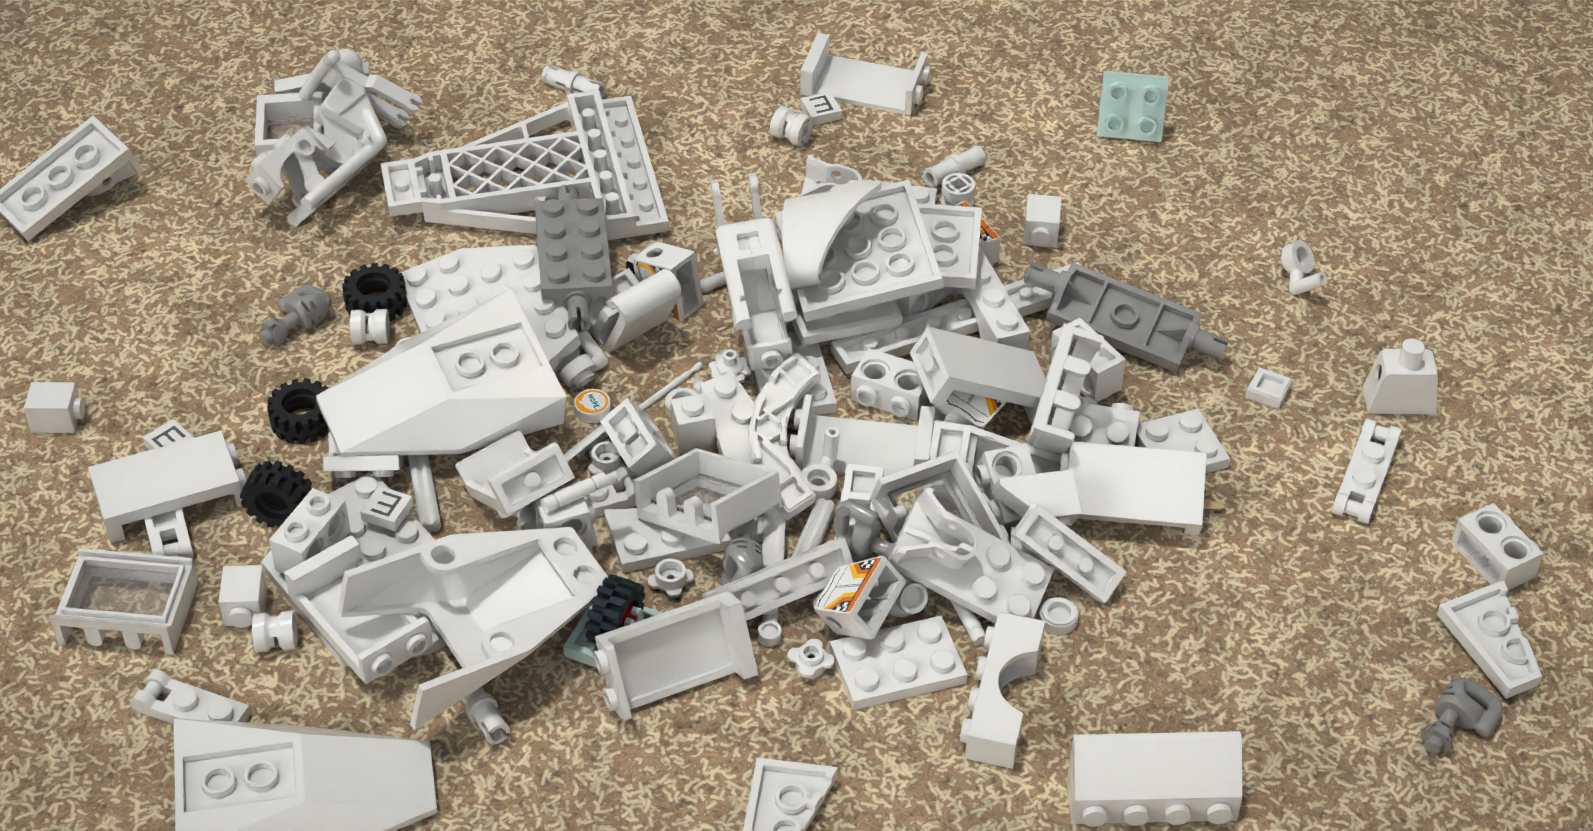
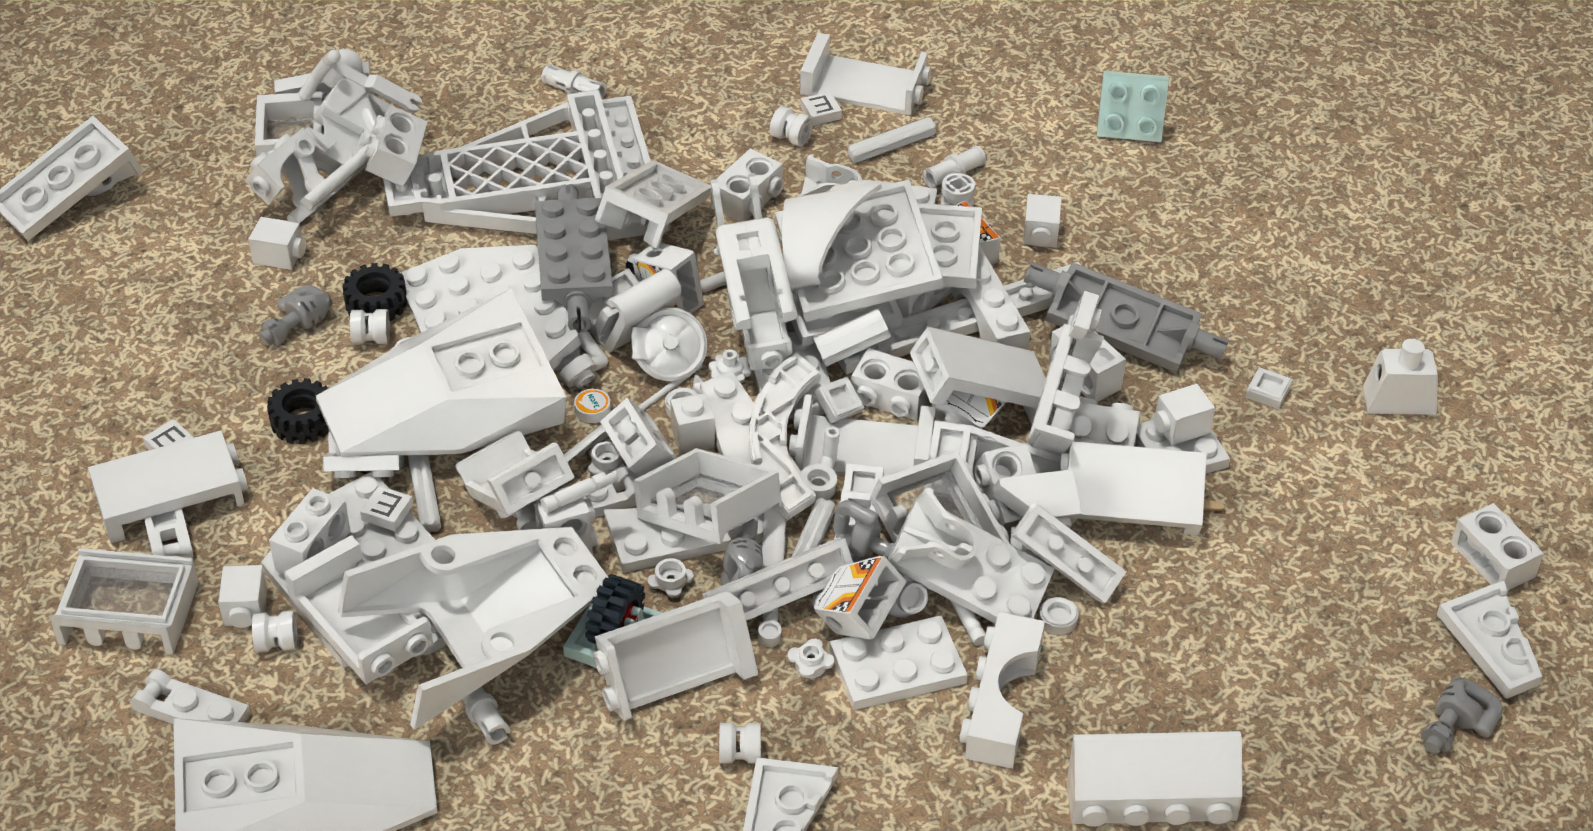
(53, 407): white brick -> none
(273, 492): black tyre -> none
(276, 243): none -> white brick
(395, 146): none -> white brick
(650, 197): none -> white plate
(669, 344): none -> white piece
(735, 184): none -> white brick
(749, 743): none -> white wheel
(839, 399): none -> white tile
(852, 337): none -> white axle
(891, 140): none -> white axle
(1085, 316): none -> white plate
(1184, 414): none -> white brick
(1299, 260): white plate -> none
(1366, 471): white plate -> none

